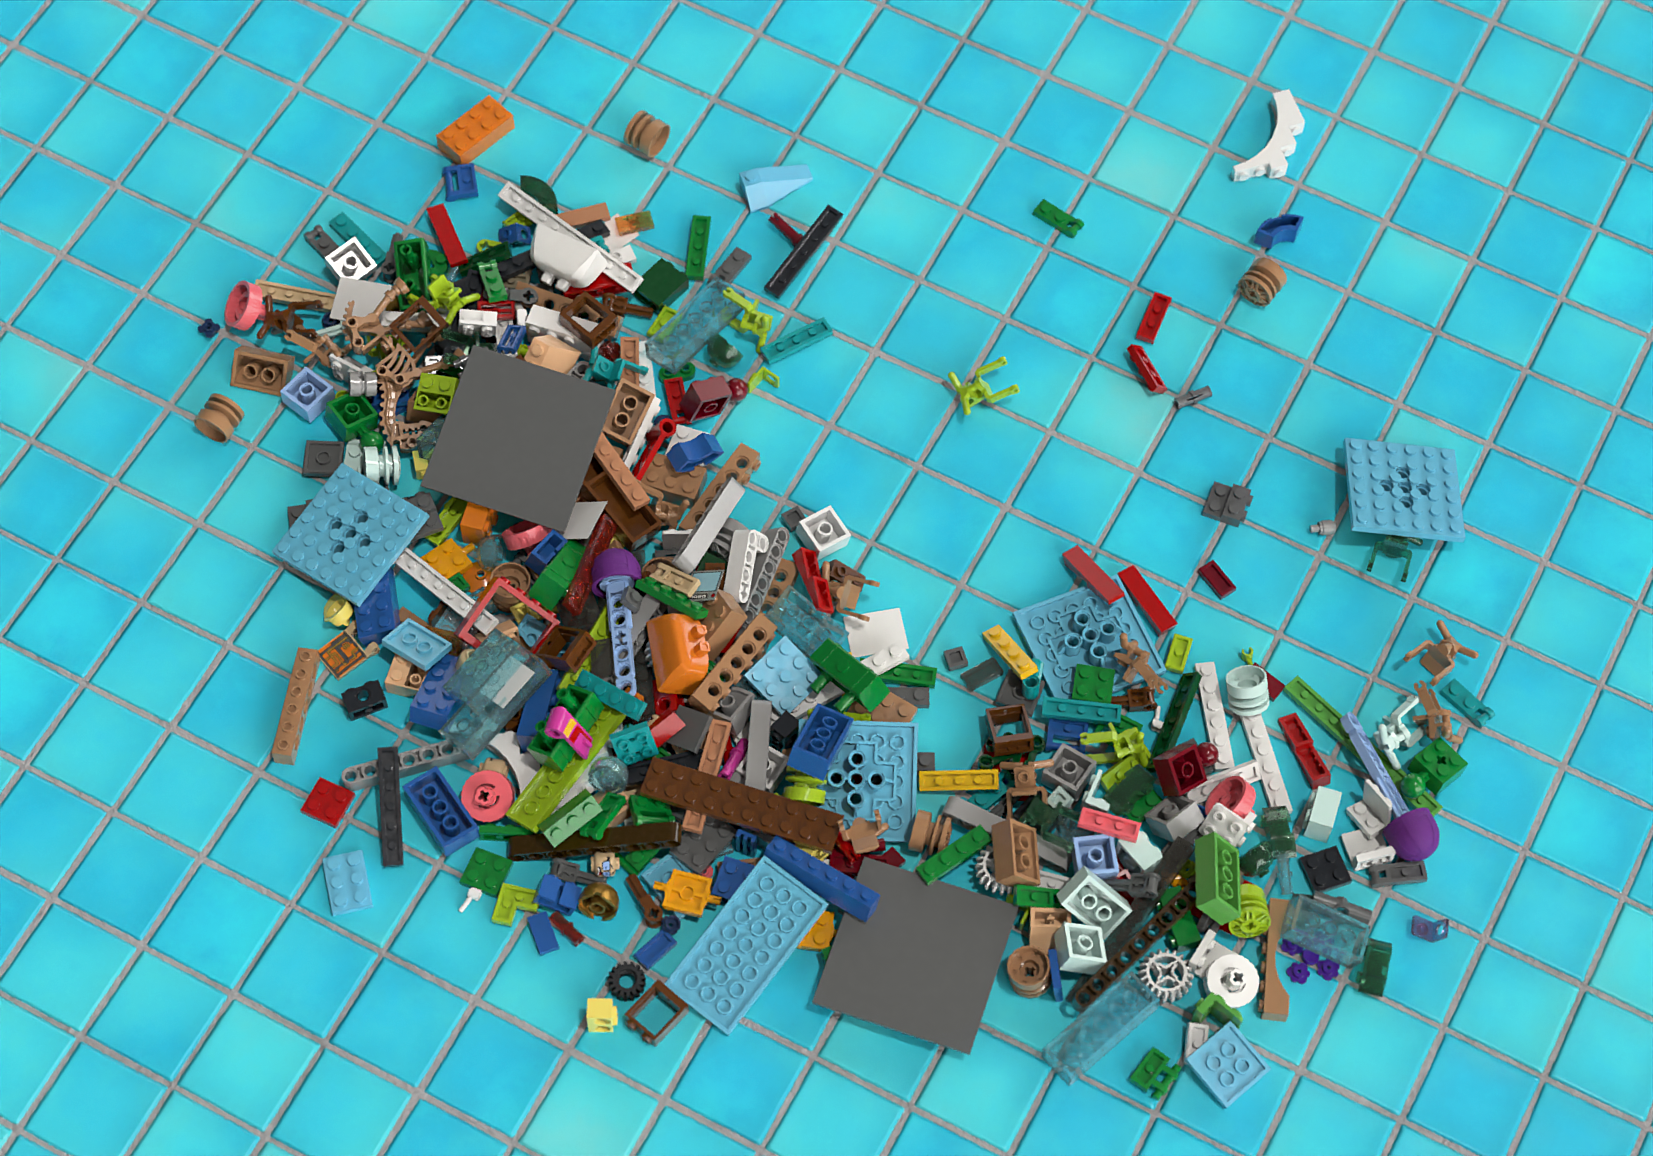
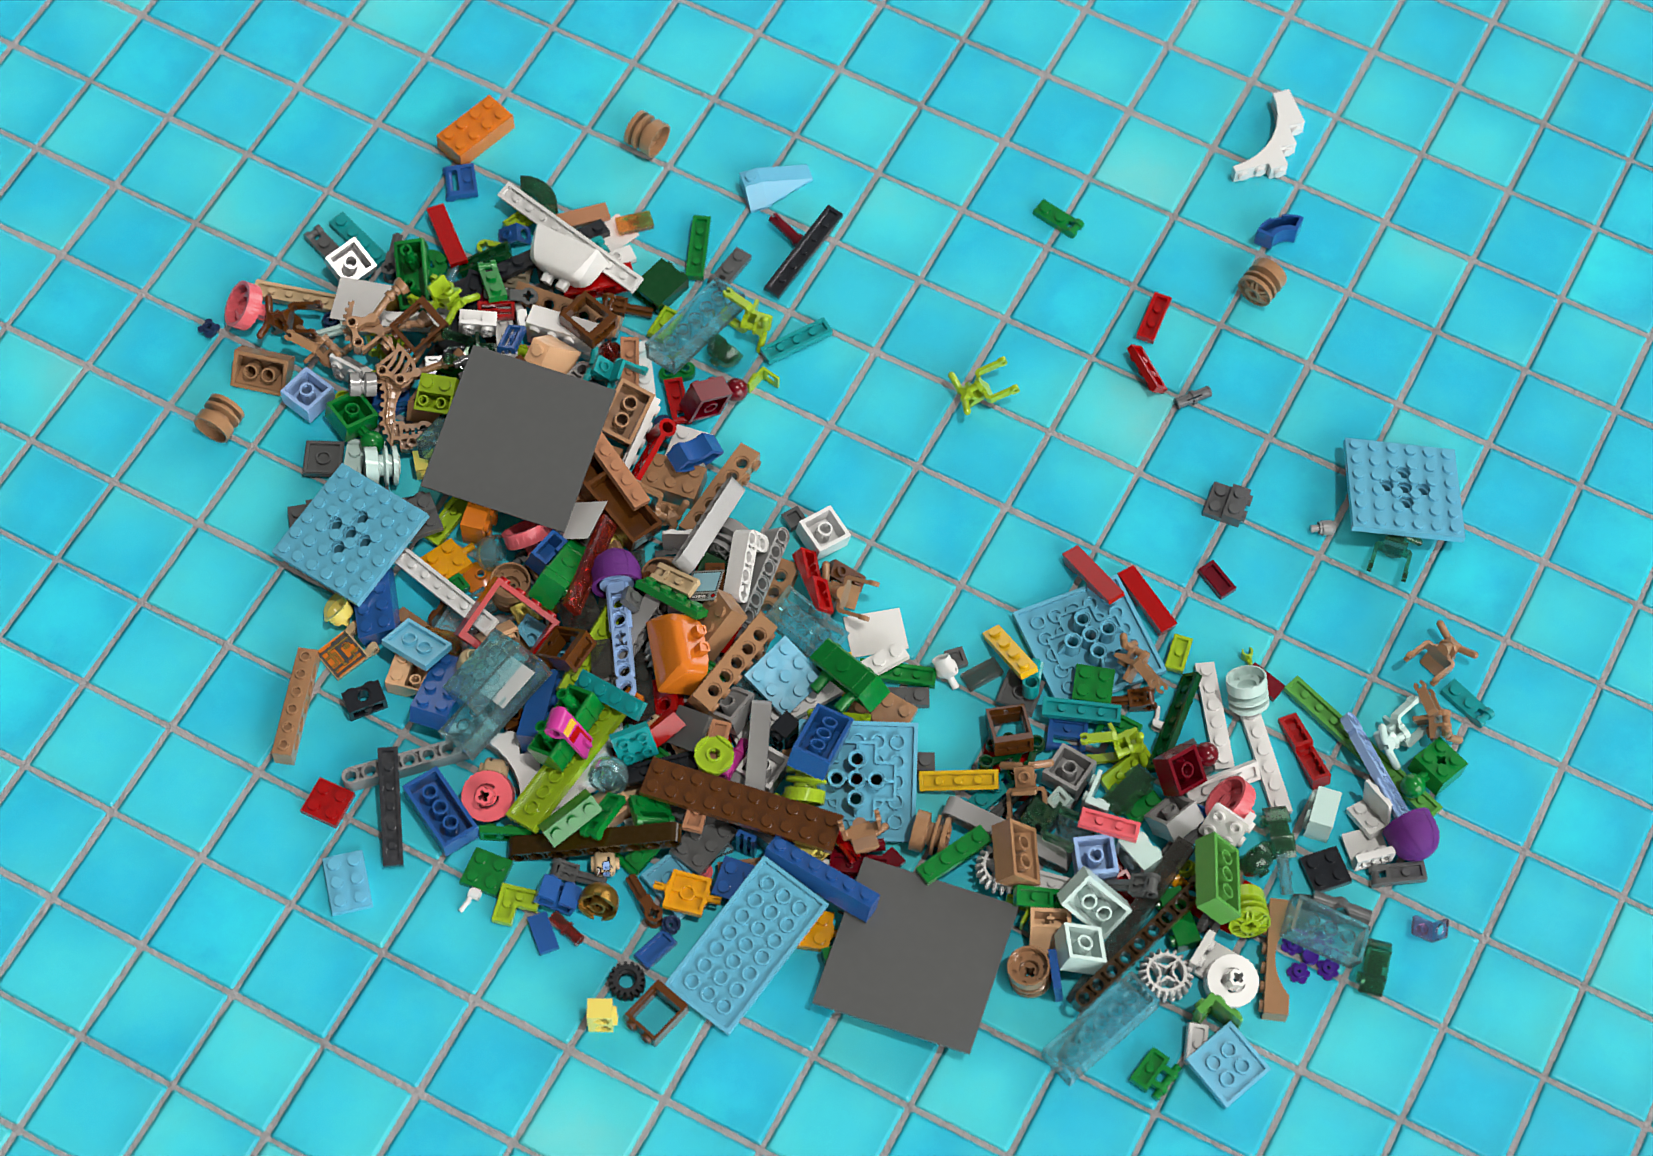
(713, 744): none -> lime plate
(946, 669): none -> white piece

